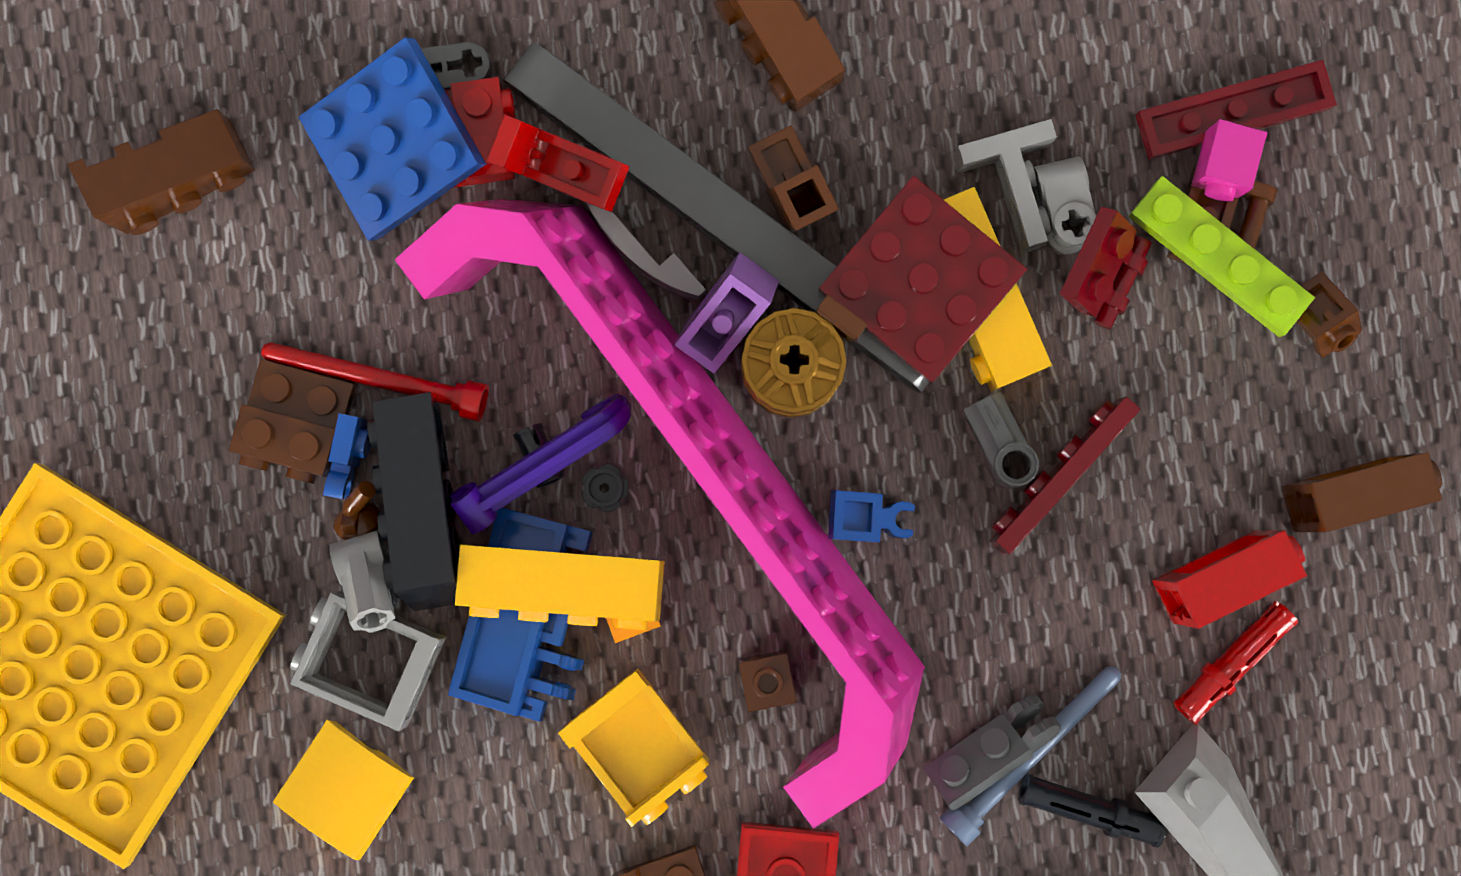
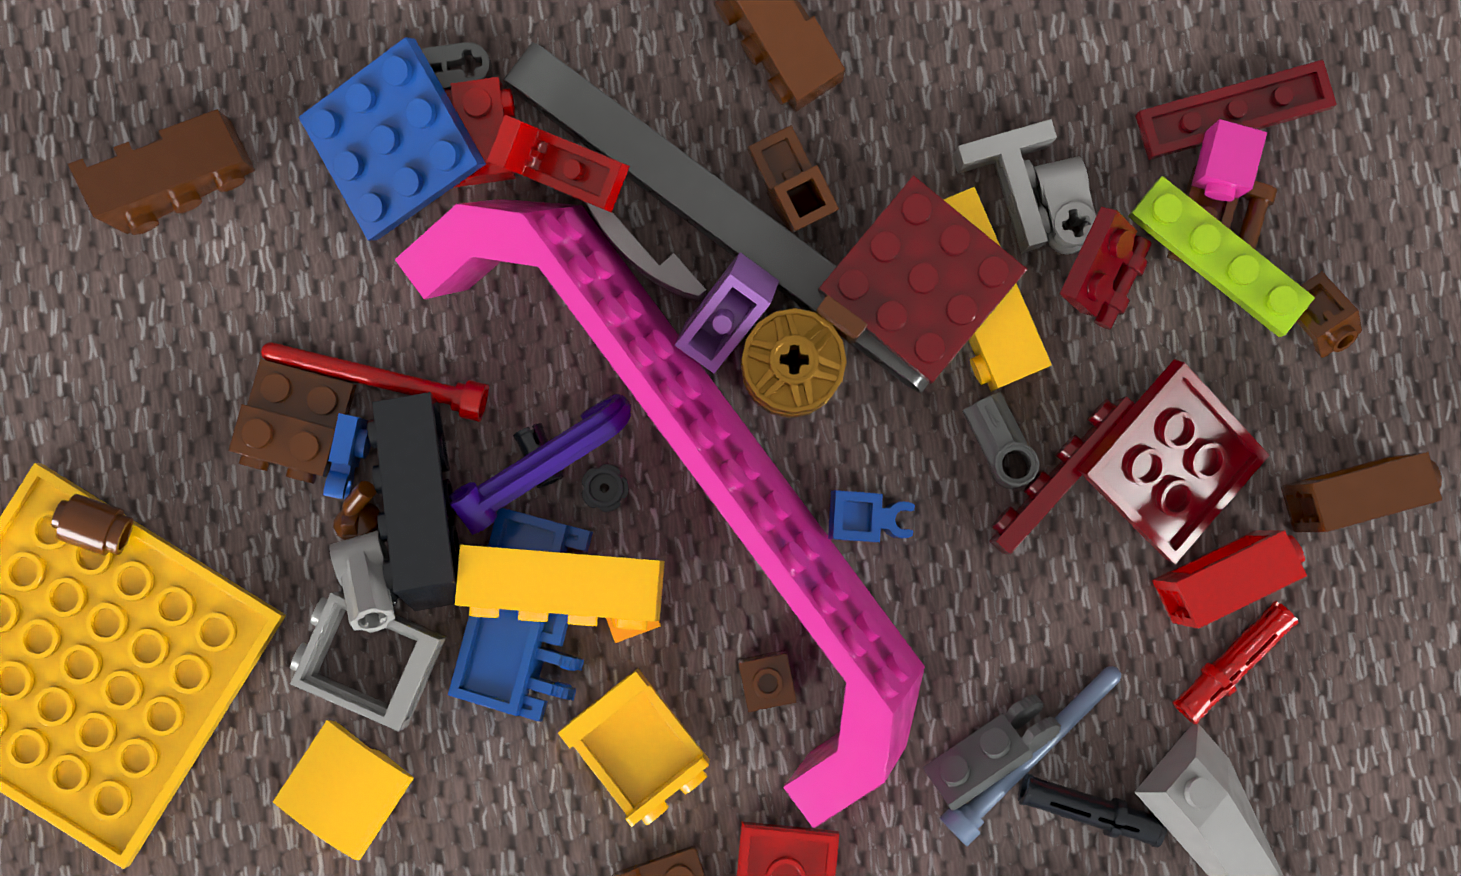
(92, 525): none -> reddish brown brick
(1174, 461): none -> plate

